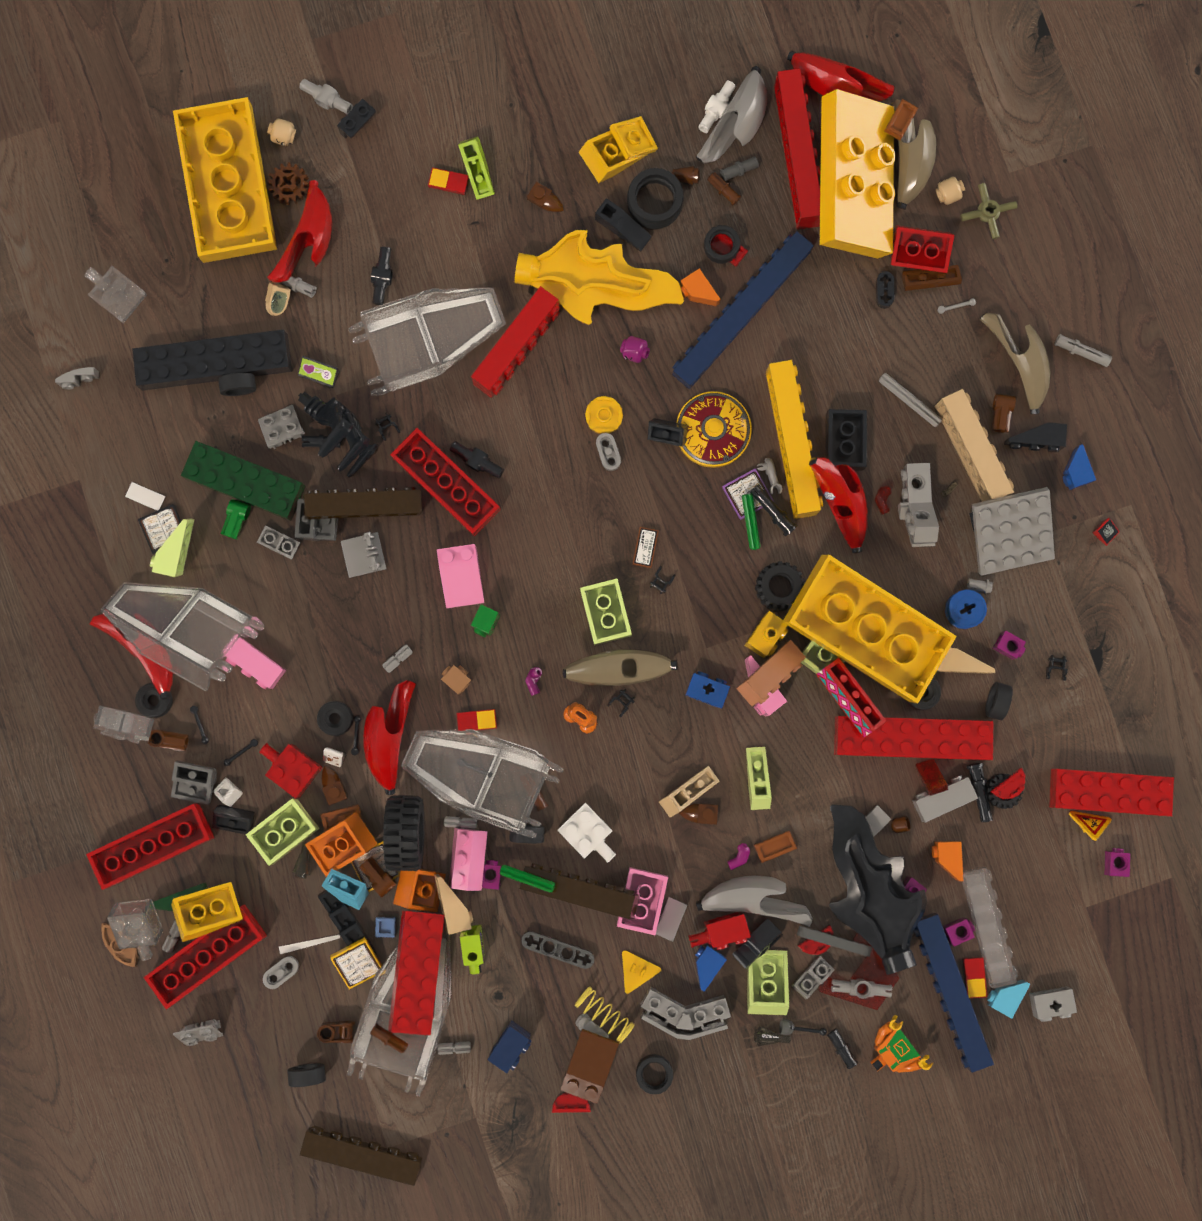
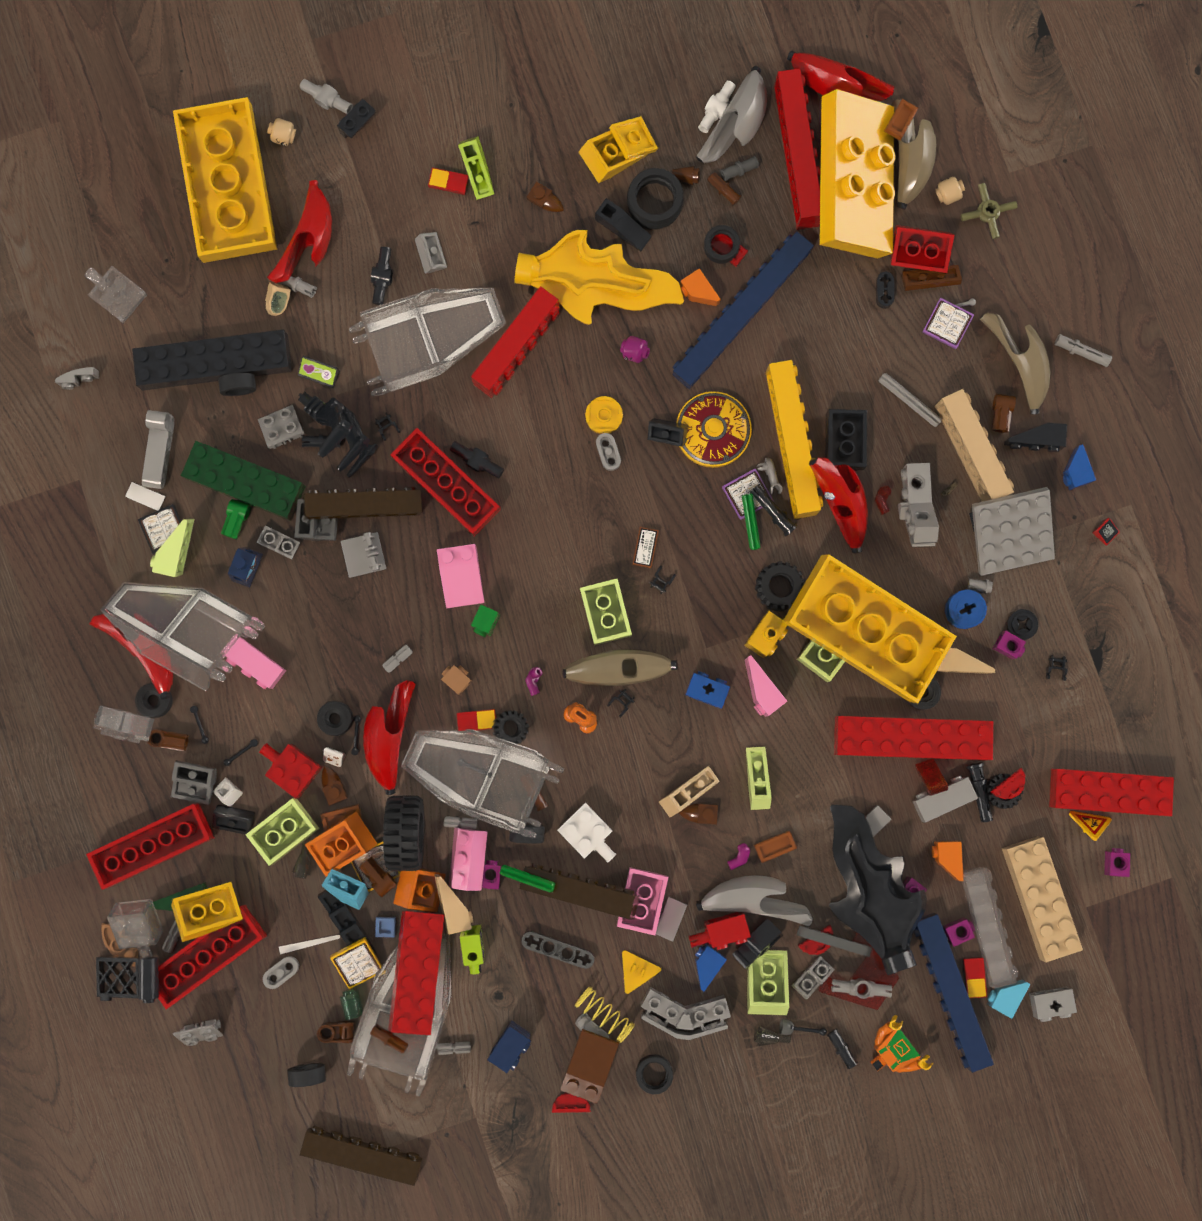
(145, 978): none -> black piece
(158, 448): none -> light grey beam
(244, 566): none -> dark blue torso
(291, 175): reddish brown gear -> none
(351, 1004): none -> clear green brick
(430, 252): none -> light grey slope
(512, 716): none -> black tyre
(771, 673): nougat brick -> none
(851, 697): red brick -> none
(900, 824): reddish brown piece -> none
(948, 323): none -> tile
(998, 701): black tyre -> none
(1031, 624): none -> black gear
(1042, 899): none -> tan brick

